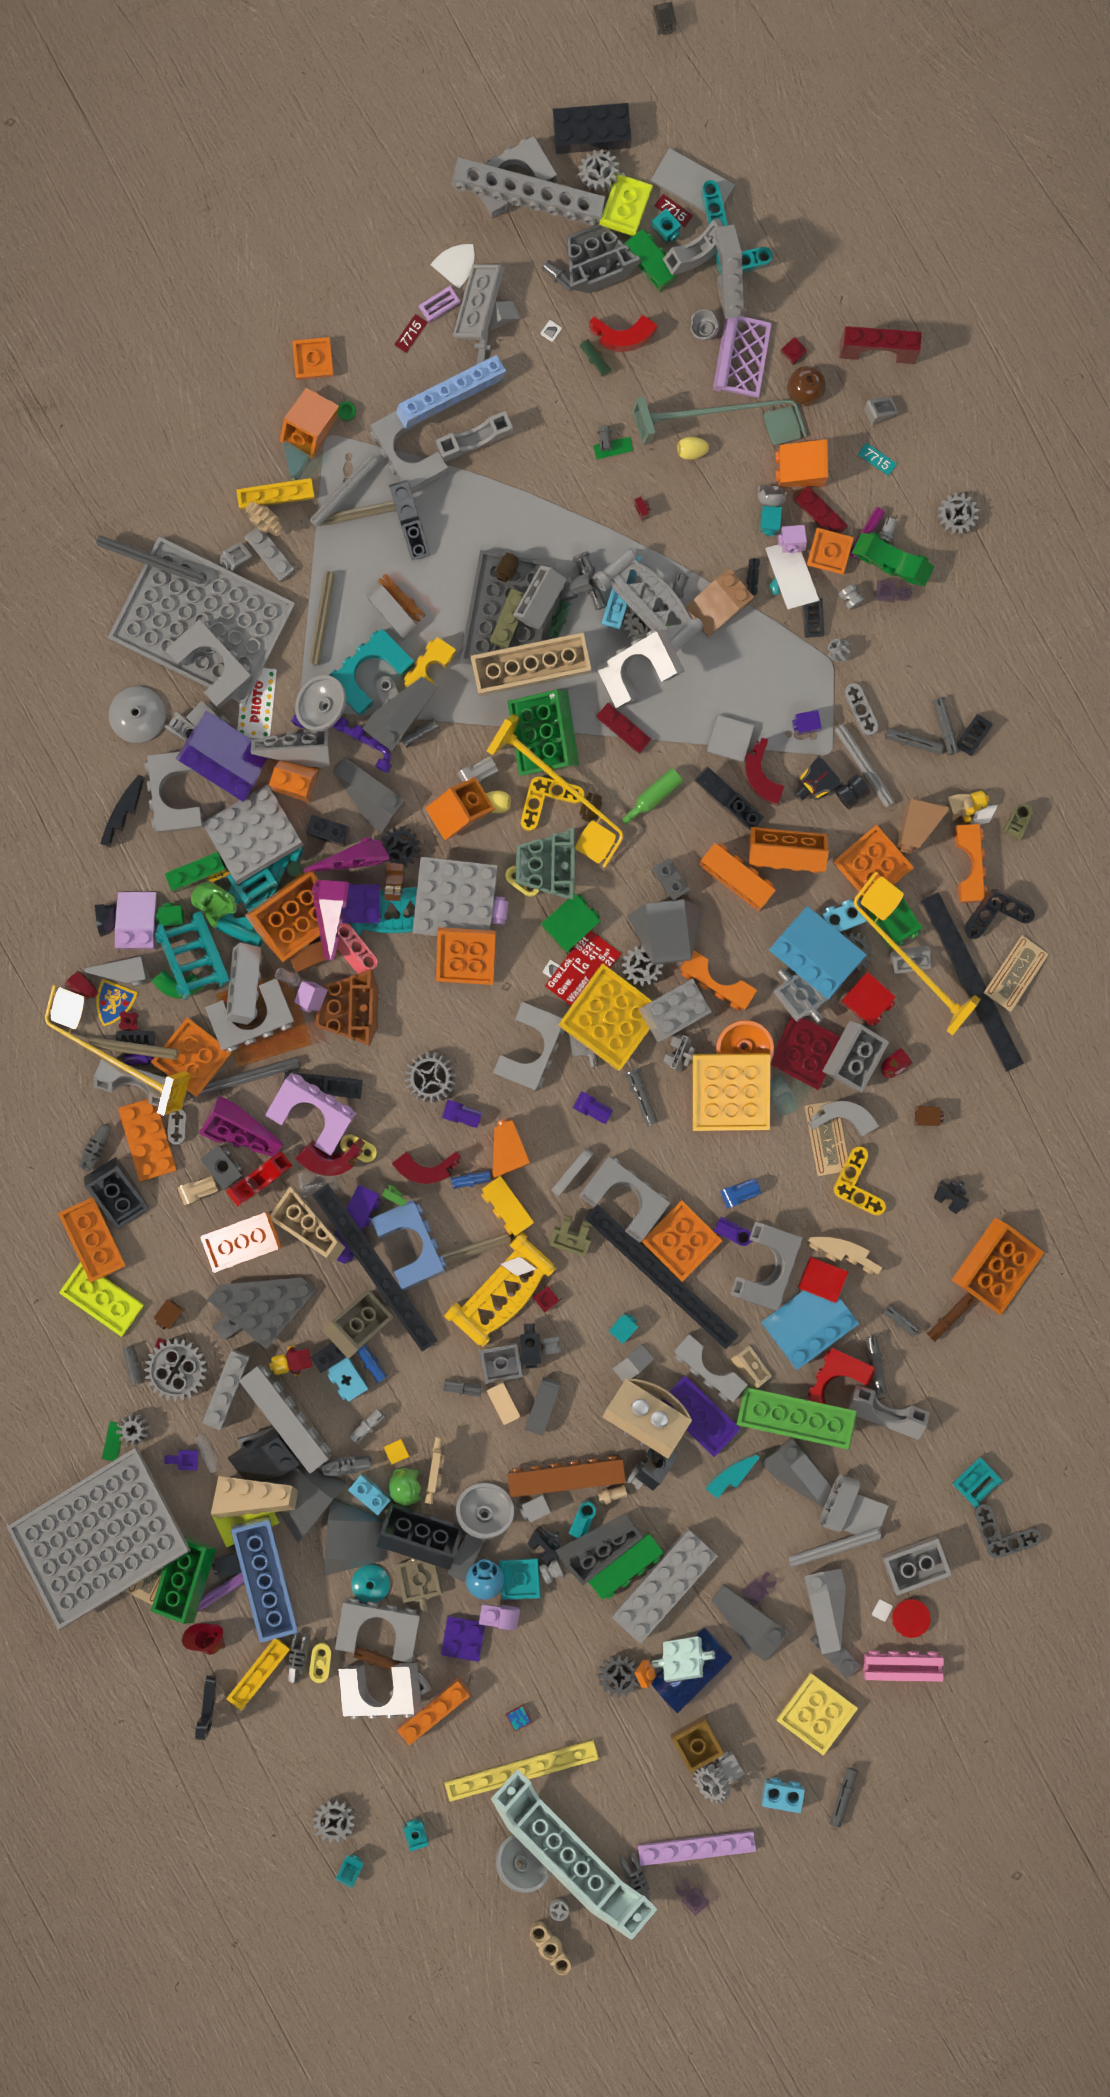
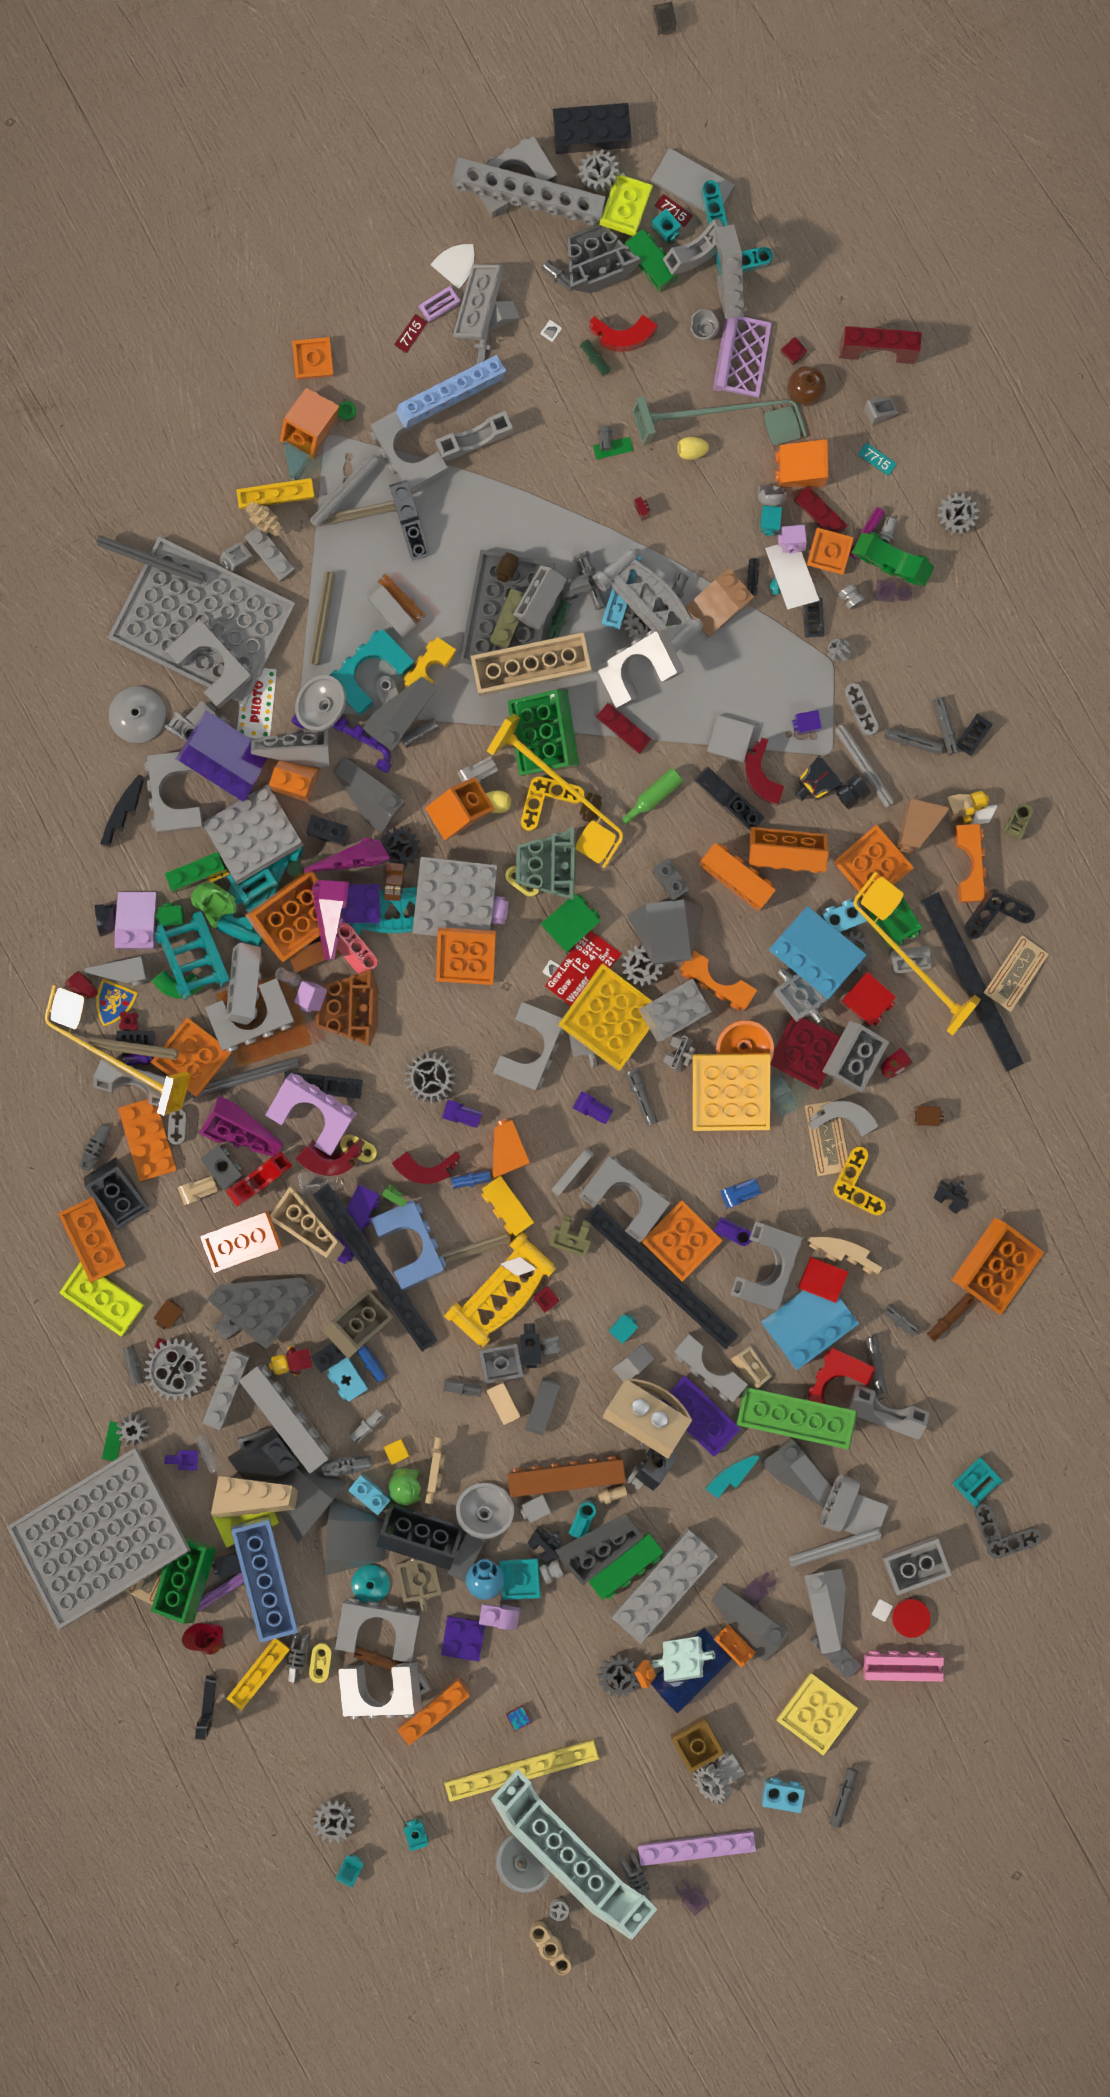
(734, 1645): none -> orange hinge

